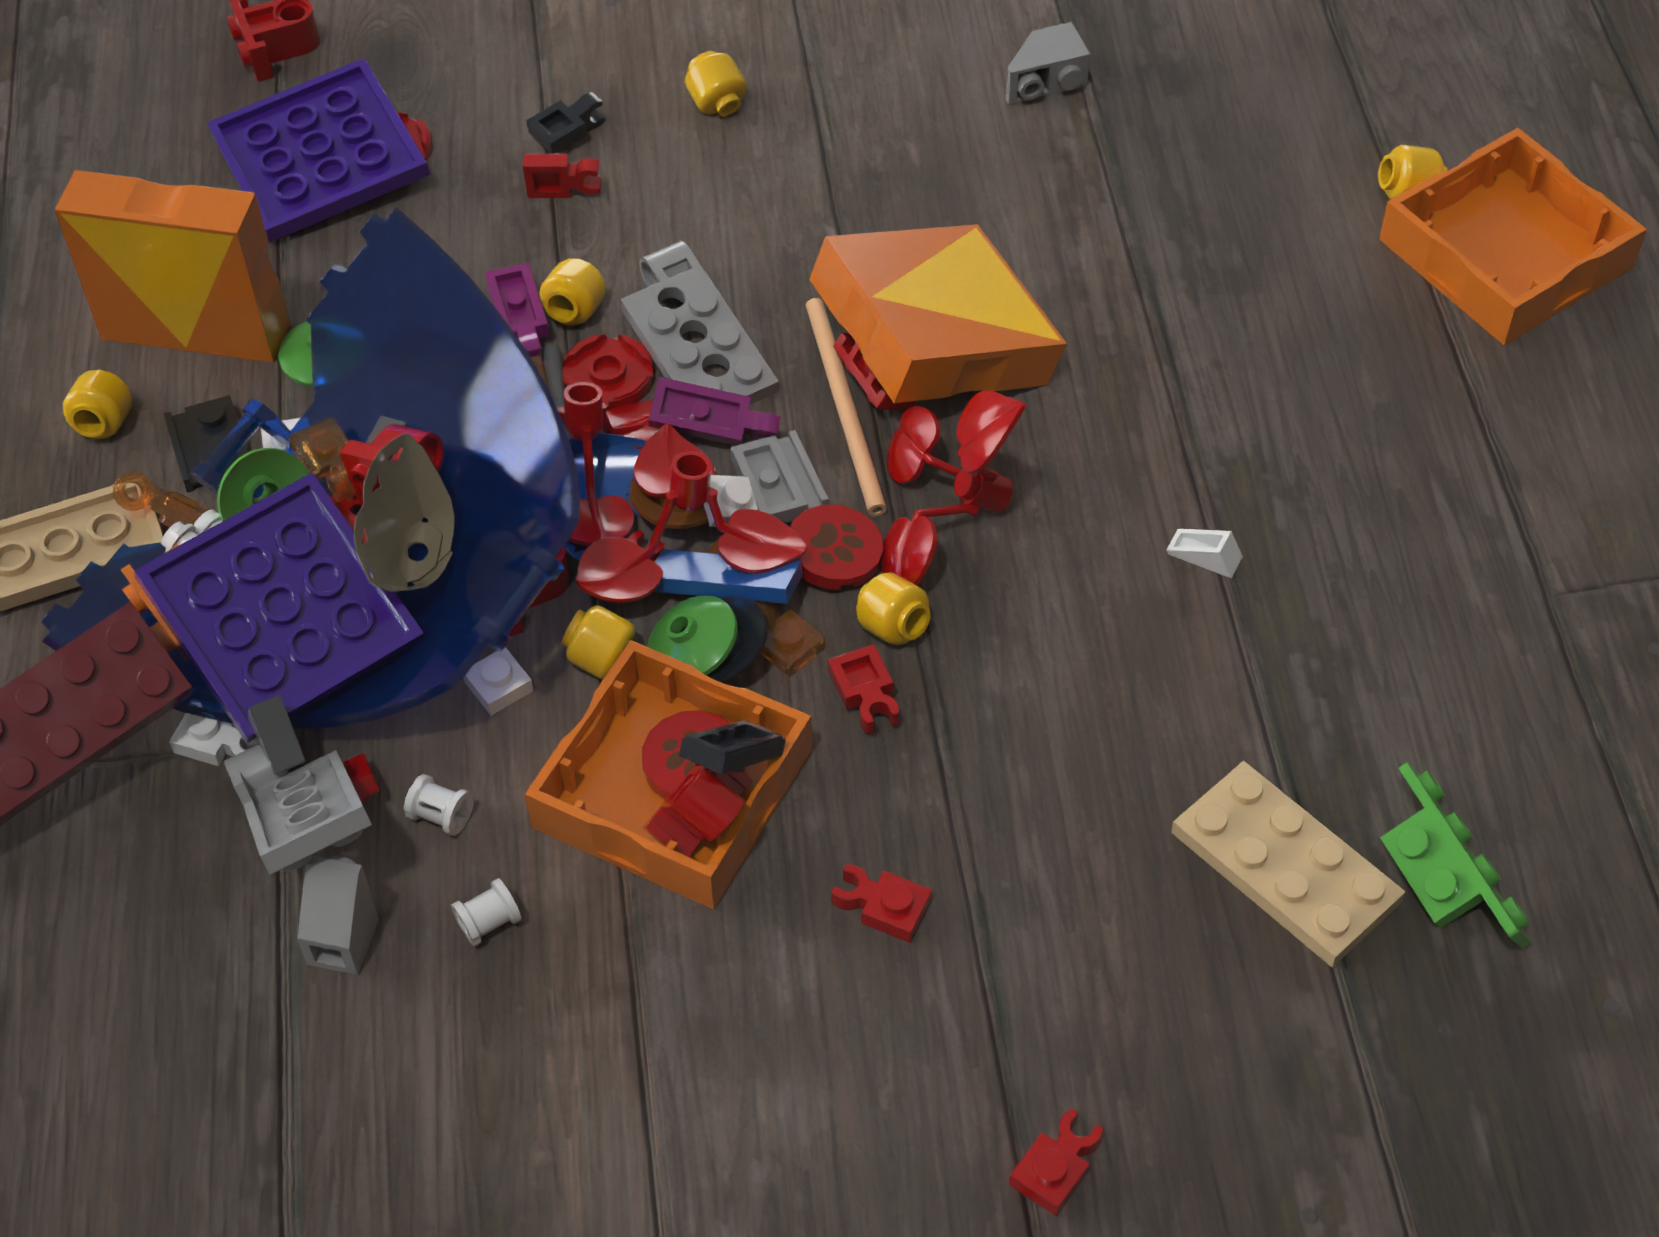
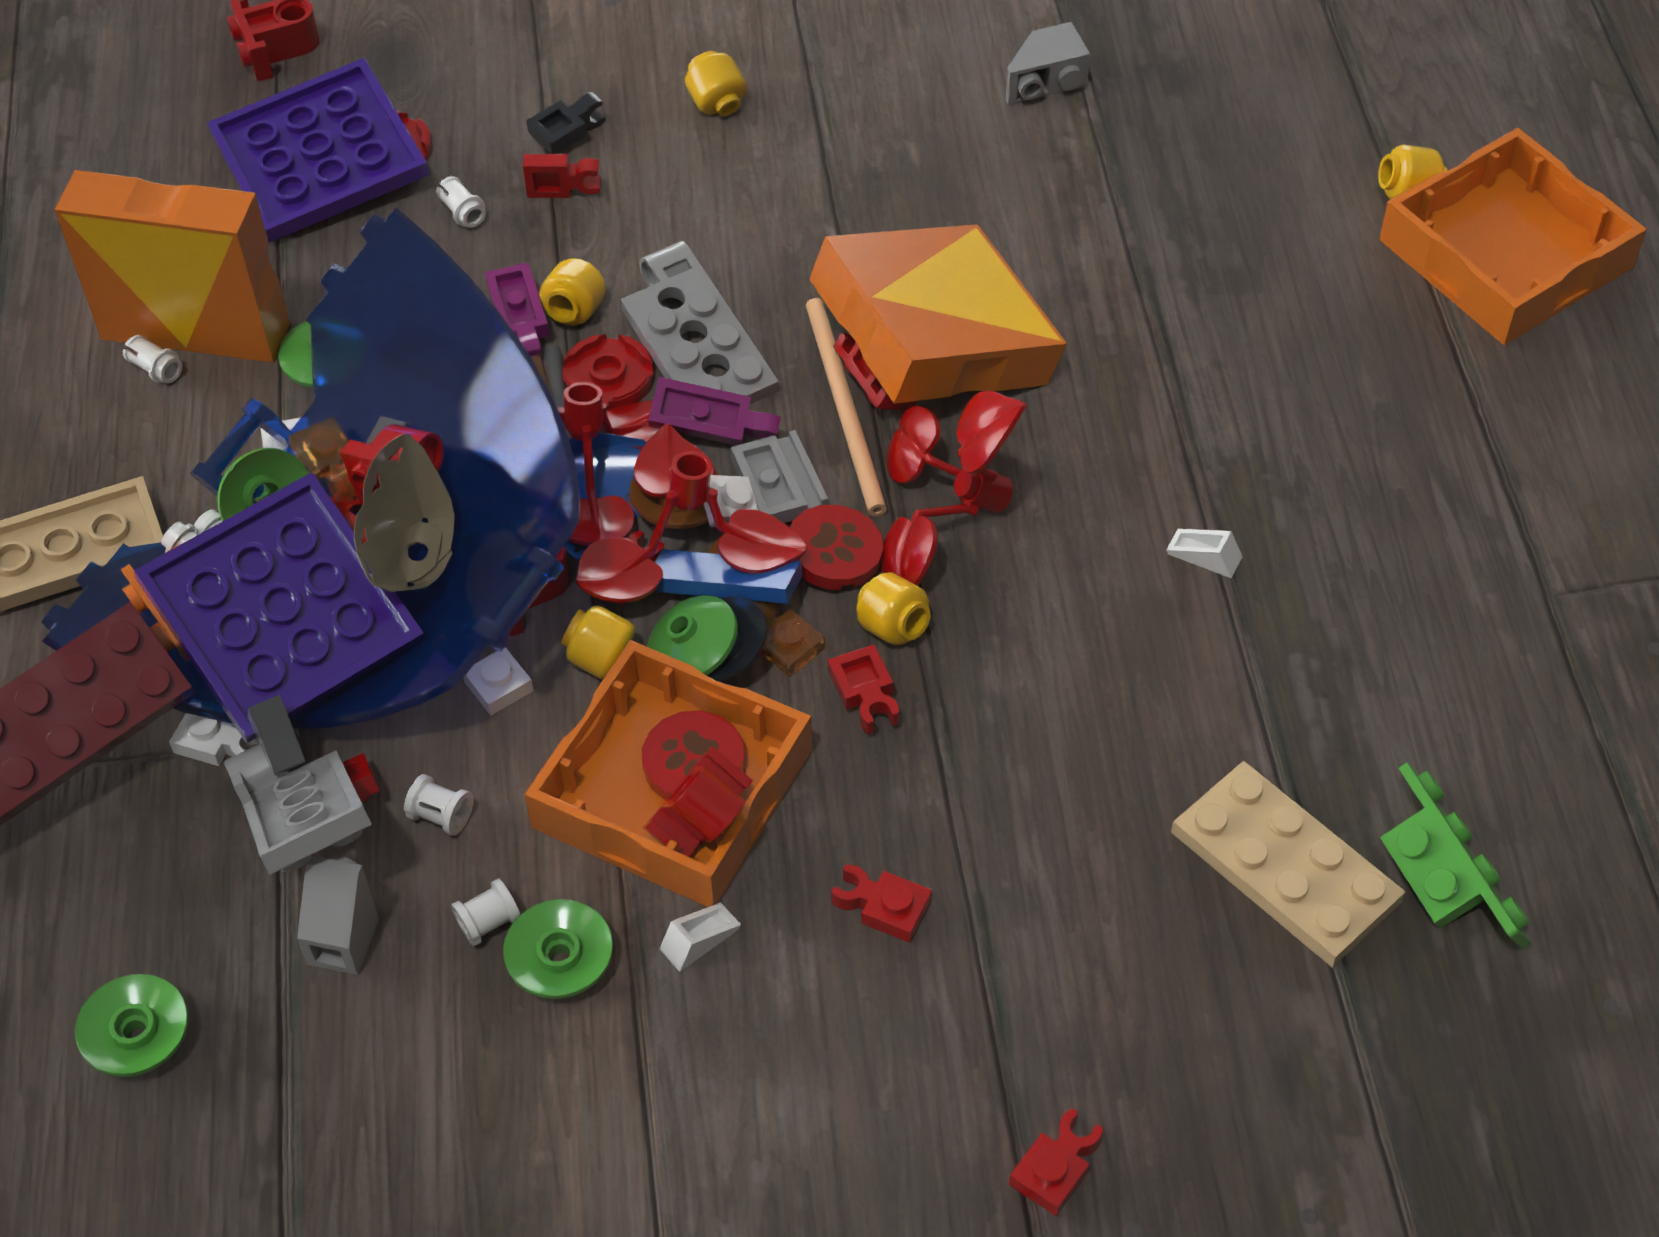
(97, 404): yellow head -> none
(119, 1009): none -> bright green dish
(160, 363): none -> white pin
(165, 501): clear orange plate -> none
(199, 433): black plate -> none
(466, 208): none -> white pin
(555, 929): none -> bright green dish
(697, 934): none -> white piece
(732, 746): black plate -> none

